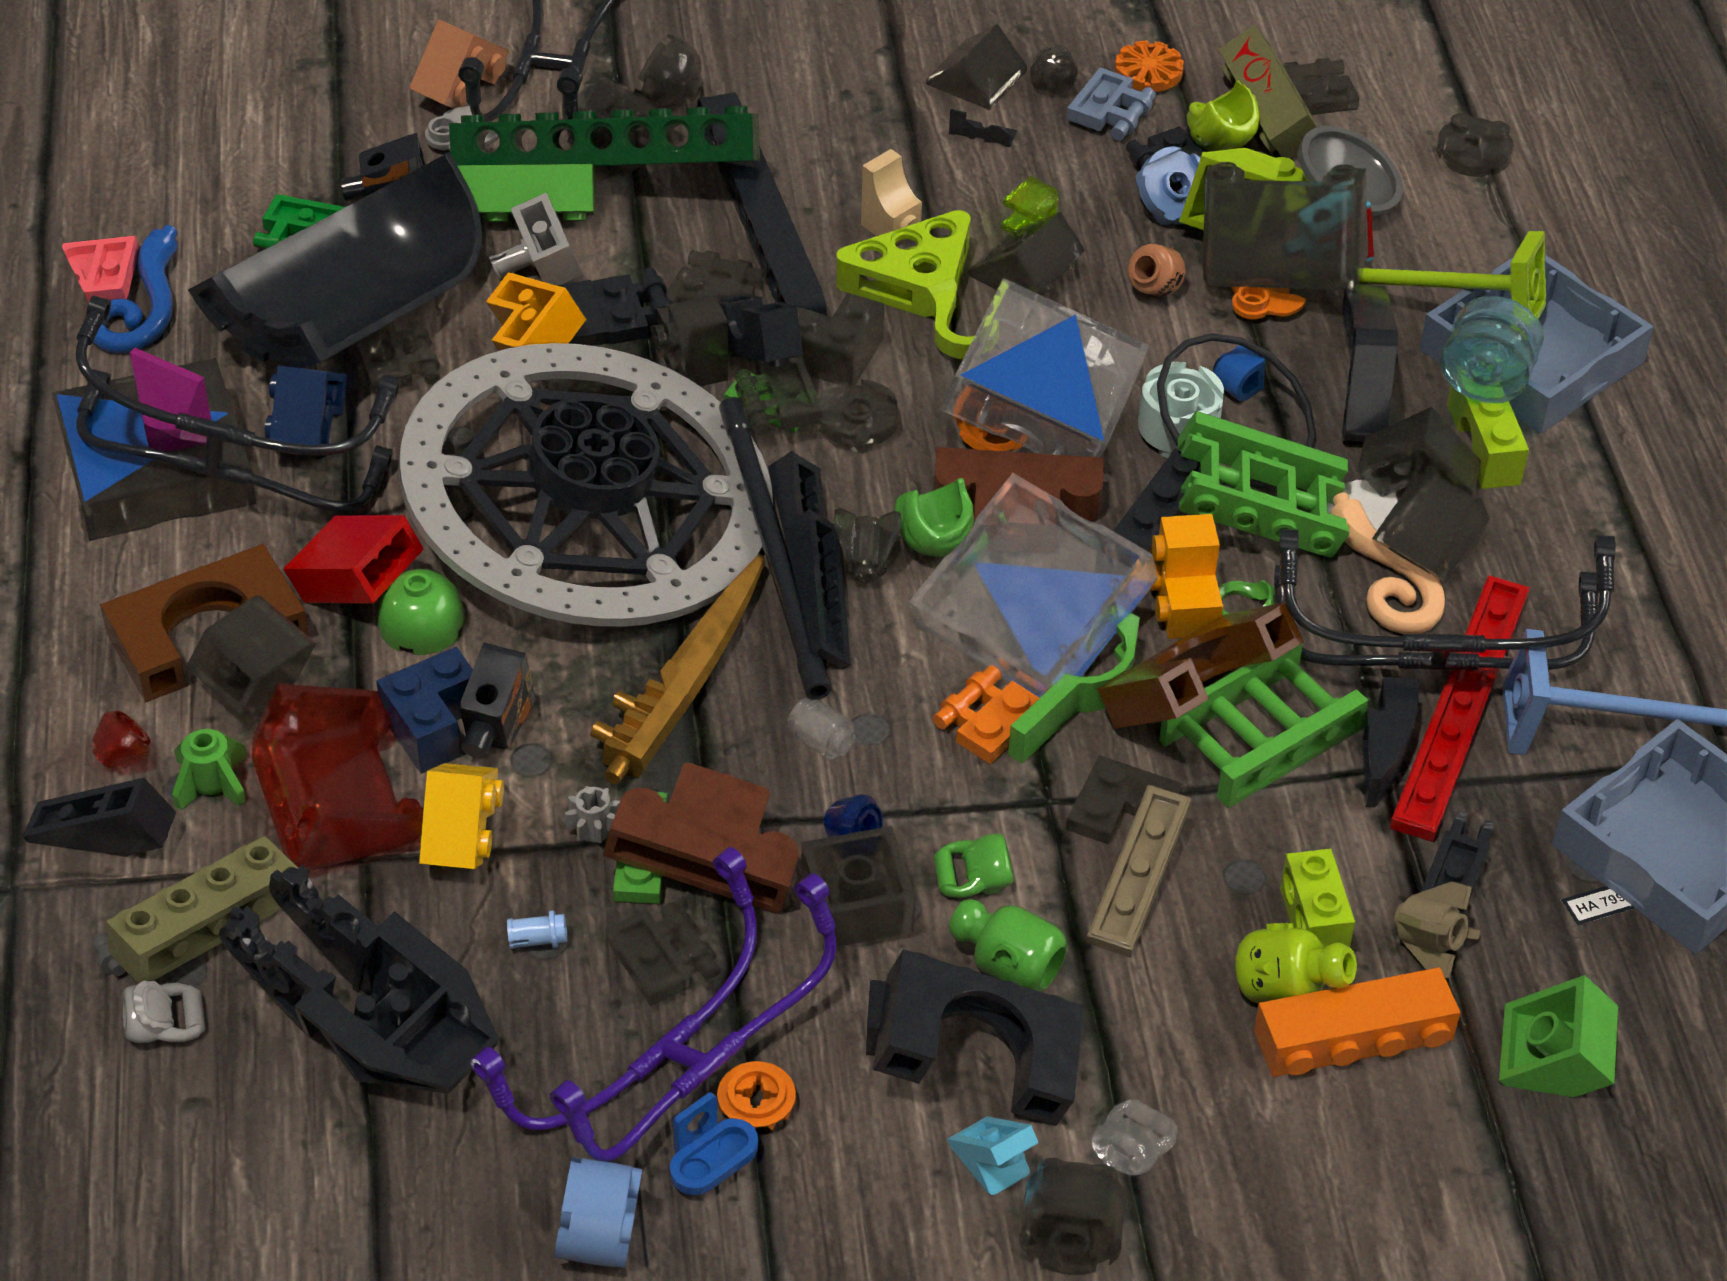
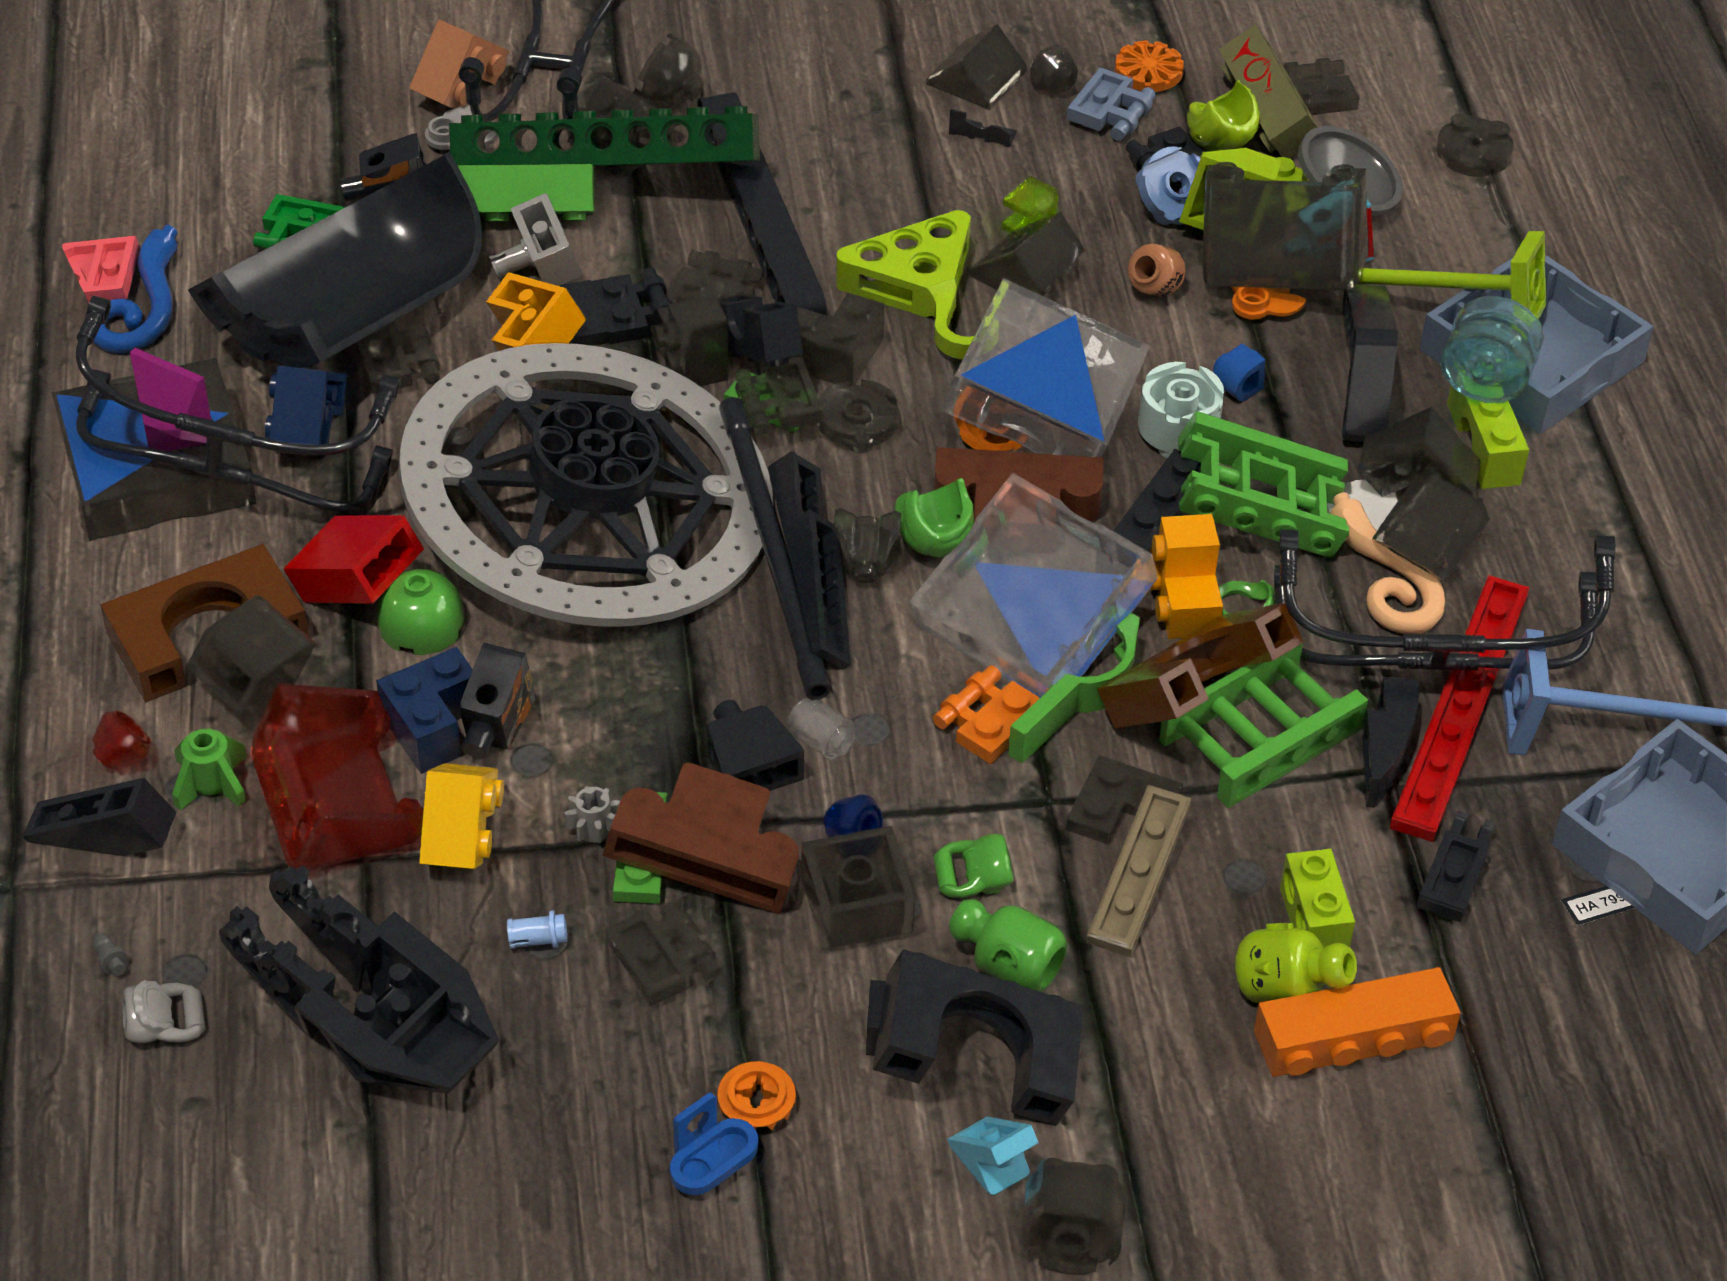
(188, 915): olive brick -> none
(570, 1099): dark purple bar -> none
(598, 1212): medium blue brick -> none
(655, 714): pearl gold piece -> none
(754, 746): none -> black torso
(887, 196): tan arch -> none
(1129, 1145): clear piece -> none
(1256, 349): black piece -> none
(1432, 924): dark tan brick -> none
(1560, 1040): bright green slope -> none

